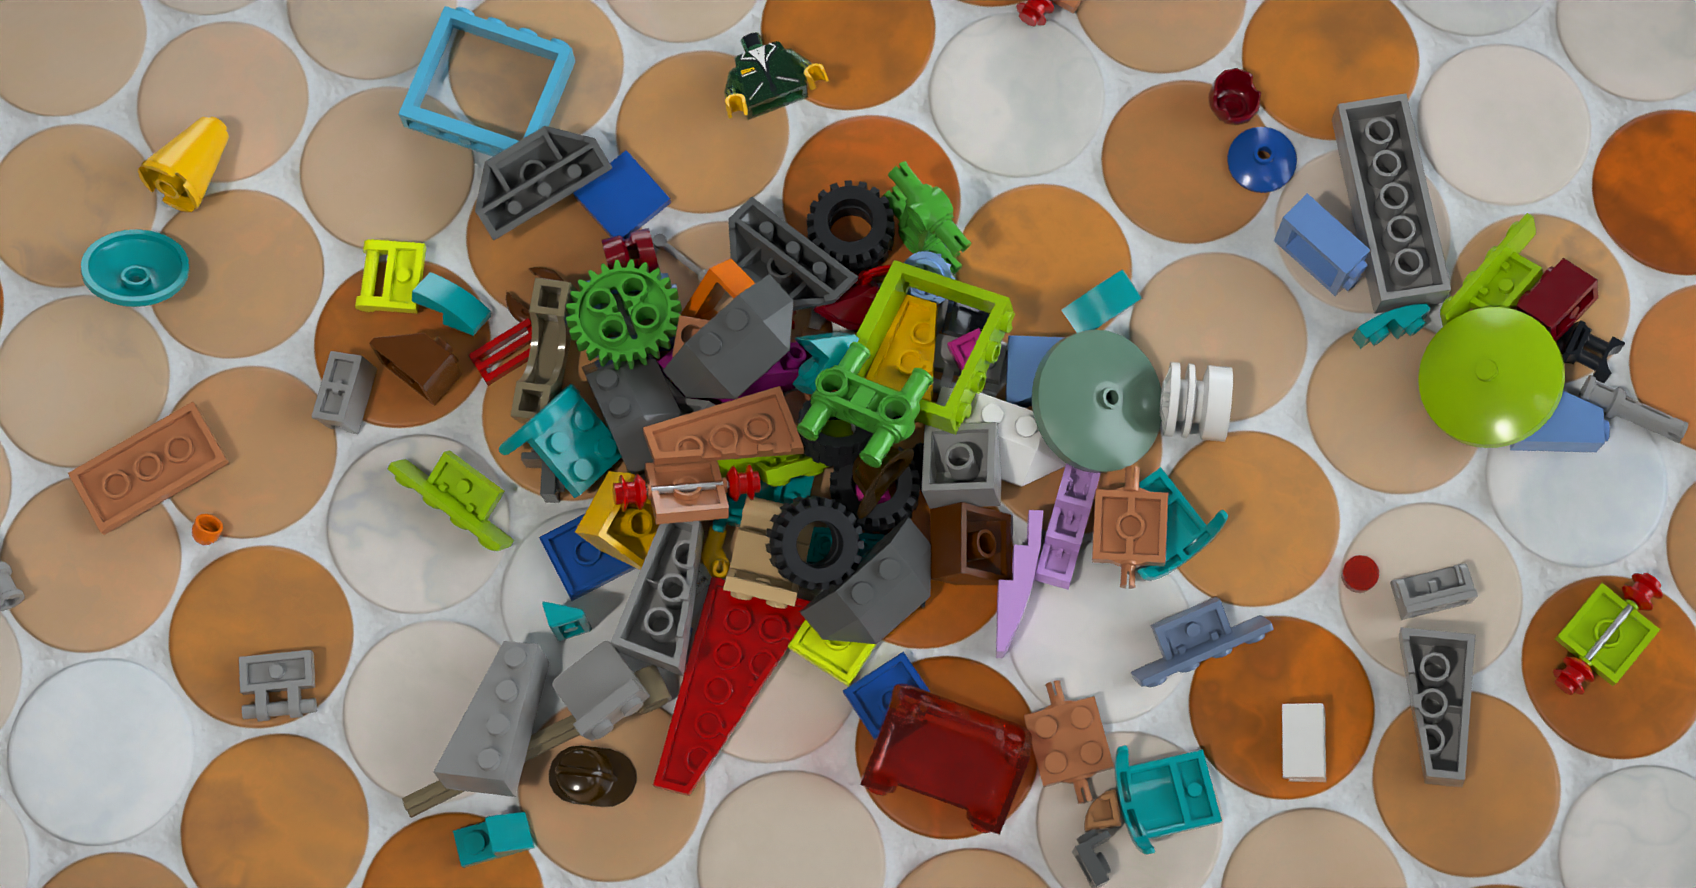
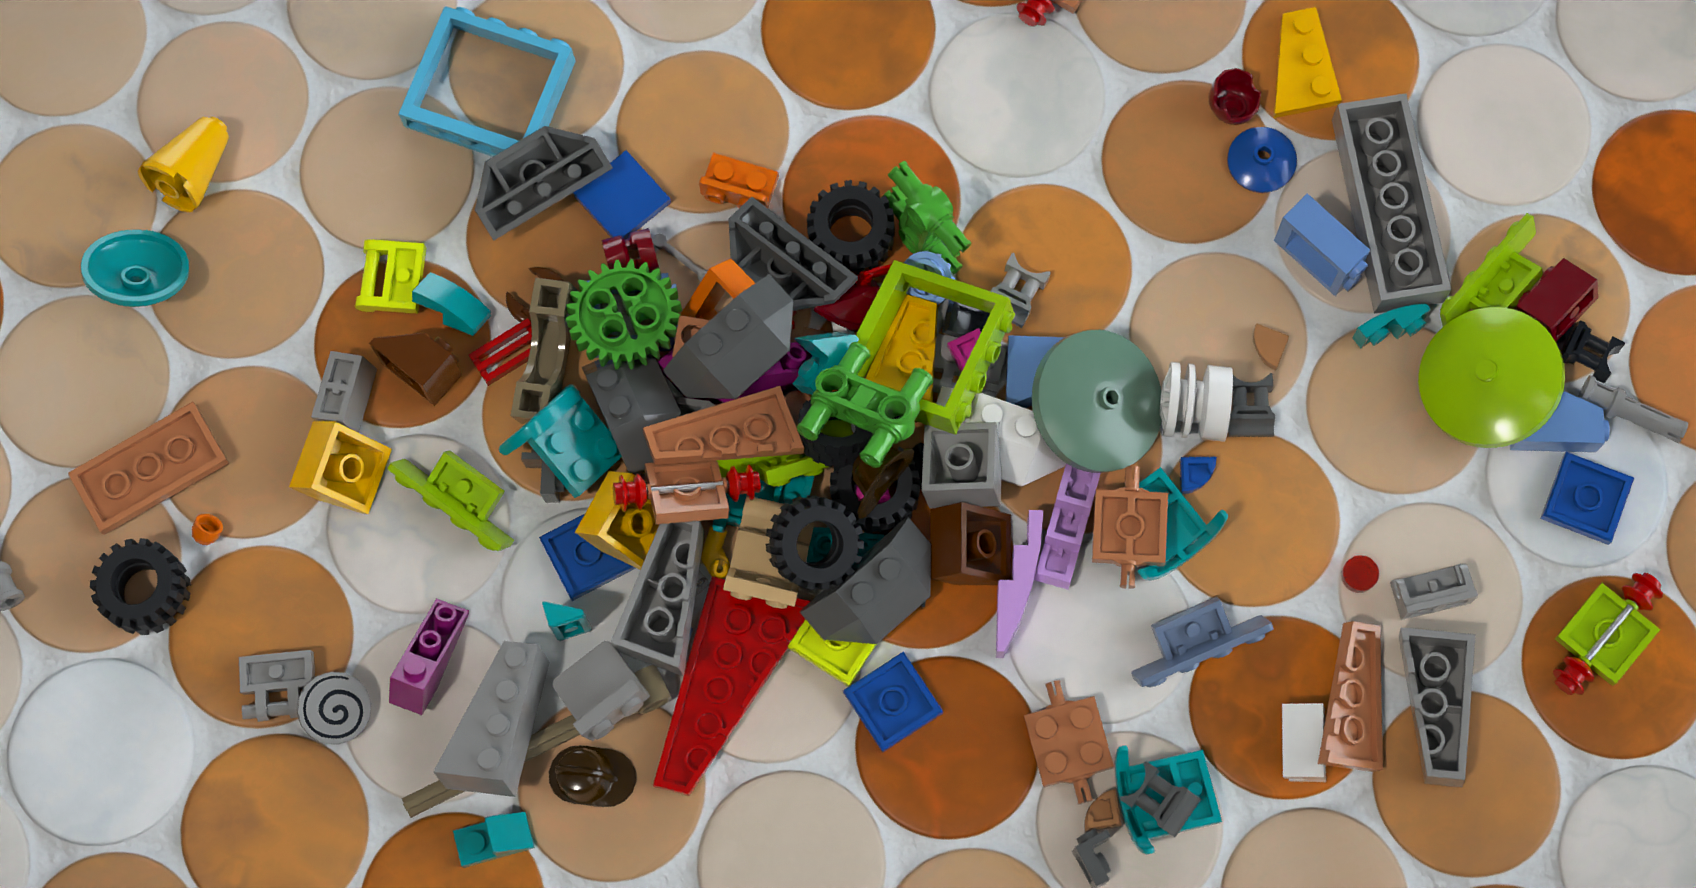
(120, 567): none -> black tyre
(333, 708): none -> light grey tile
(340, 466): none -> yellow slope
(427, 657): none -> magenta slope
(737, 181): none -> orange bracket
(768, 78): clear green torso -> none
(949, 755): clear red windscreen -> none
(1020, 300): none -> light grey piece
(1102, 303): teal slope -> none
(1174, 809): none -> dark grey piece
(1195, 472): none -> blue tile
(1256, 419): none -> dark grey piece
(1269, 345): none -> medium nougat tile
(1304, 66): none -> yellow wing
(1355, 703): none -> nougat wing
(1587, 498): none -> blue tile

